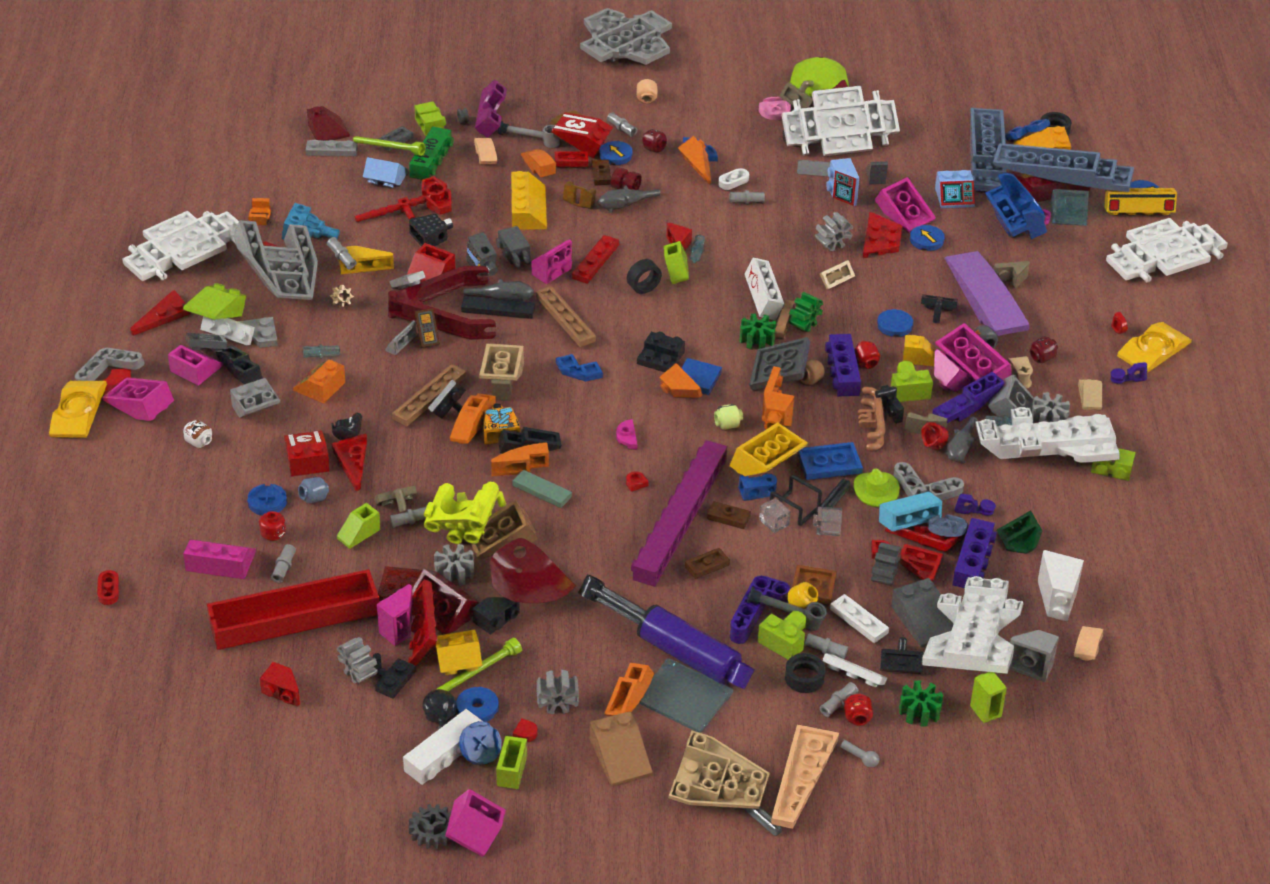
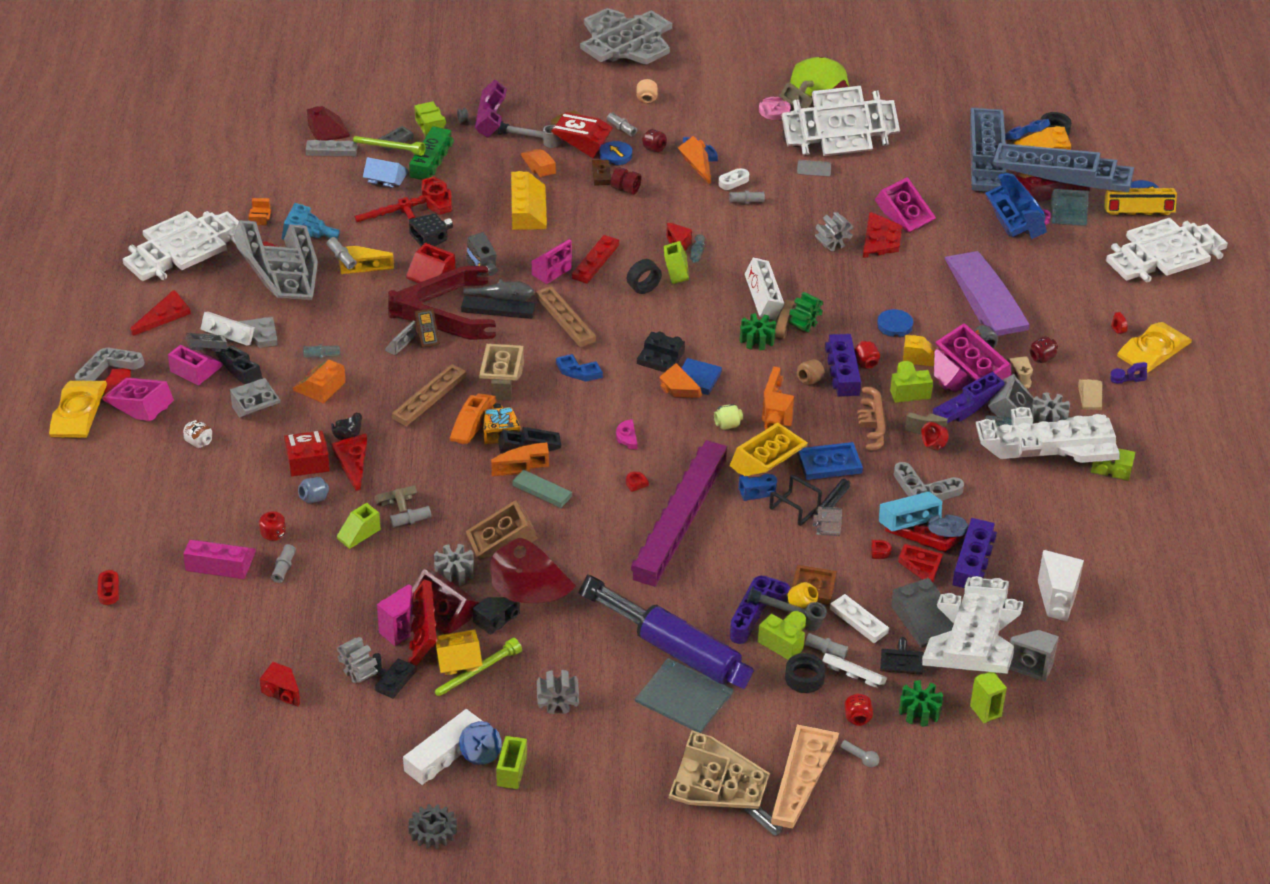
(217, 302): lime slope -> none
(266, 499): blue tile -> none
(293, 609): red piece -> none
(336, 296): tan gear -> none
(395, 579): clear red plate -> none
(407, 280): light grey plate -> none
(439, 707): black hair -> none
(448, 399): black plate -> none
(465, 516): neon yellow piece -> none
(474, 822): dark pink slope -> none
(482, 696): blue tile -> none
(485, 151): light nougat slope -> none
(514, 246): dark grey hinge -> none
(526, 729): red tile -> none
(571, 158): red plate -> none
(587, 198): pearl gold piece -> none
(620, 748): medium nougat slope -> none
(624, 197): dark grey piece -> none
(629, 689): orange slope -> none
(707, 563): reddish brown plate -> none
(728, 515): reddish brown plate -> none
(774, 515): clear brick -> none
(788, 356): dark grey plate -> none
(837, 274): tan slope -> none
(838, 699): light grey pin -> none
(843, 181): slope -> none
(876, 487): lime hat -> none
(877, 172): dark grey slope -> none
(886, 564): dark grey gear -> none
(891, 403): black plate -> none
(927, 237): blue tile -> none
(938, 303): black plate -> none
(955, 189): slope -> none
(961, 442): dark grey piece -> none
(986, 506): dark purple piece -> none
(1012, 271): dark tan slope -> none
(1021, 534): dark green slope -> none
(1088, 643): light nougat slope -> none

